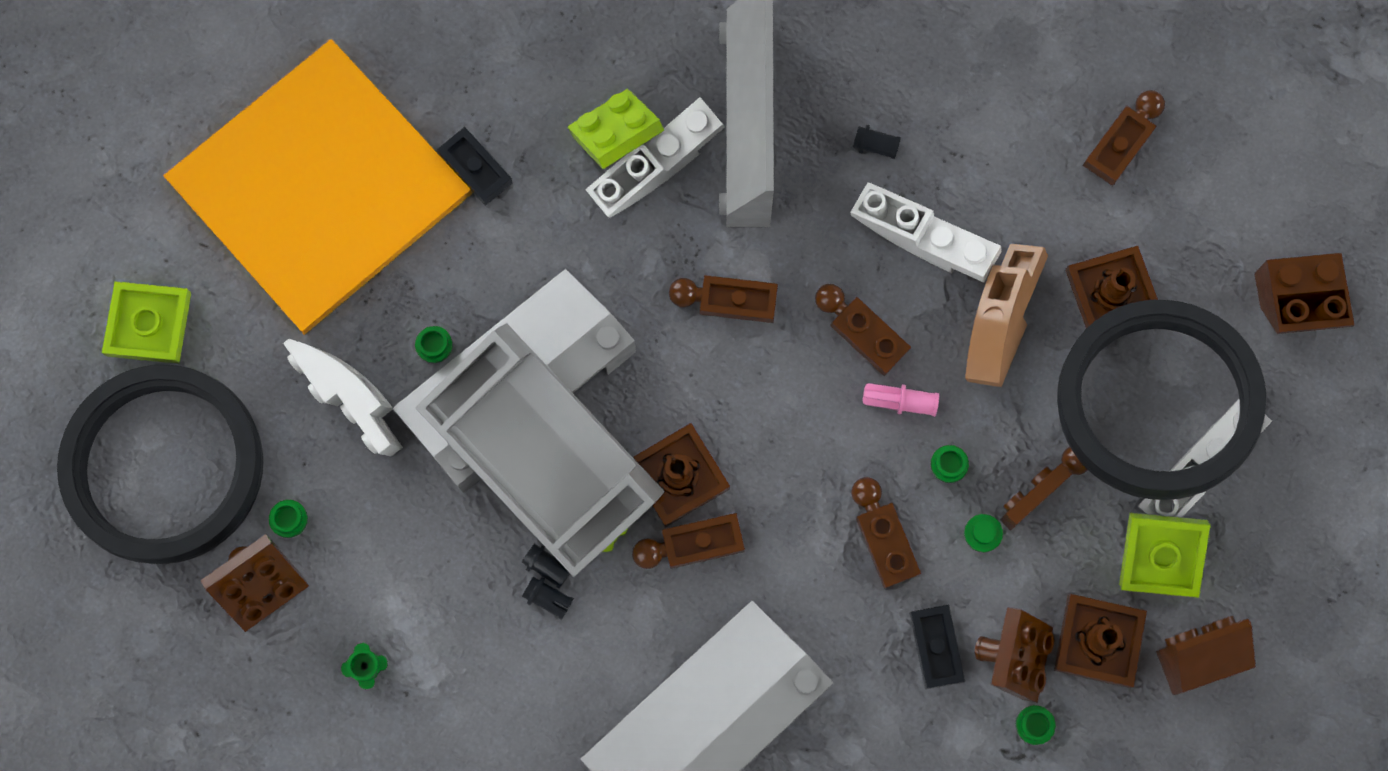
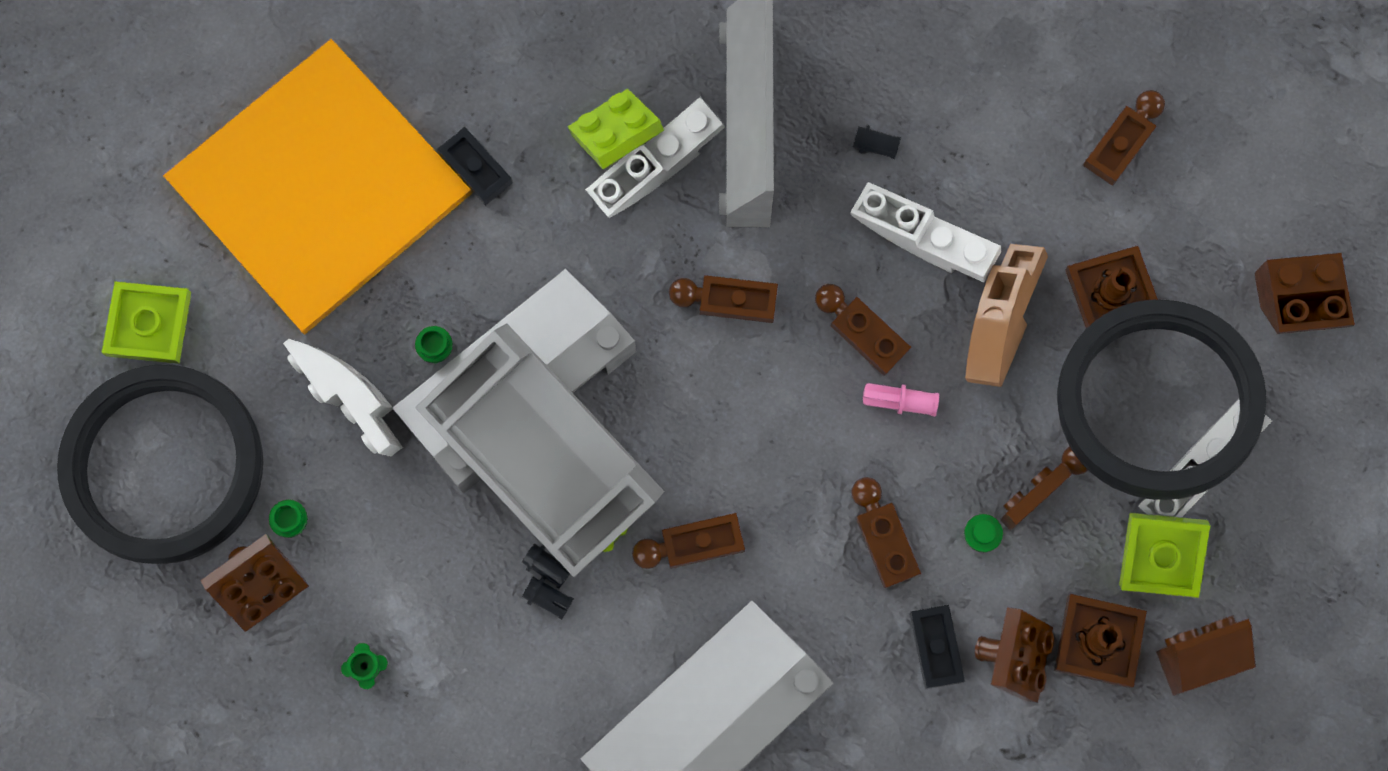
(685, 449): reddish brown plate -> none
(949, 464): green plate -> none
(1035, 725): green plate -> none

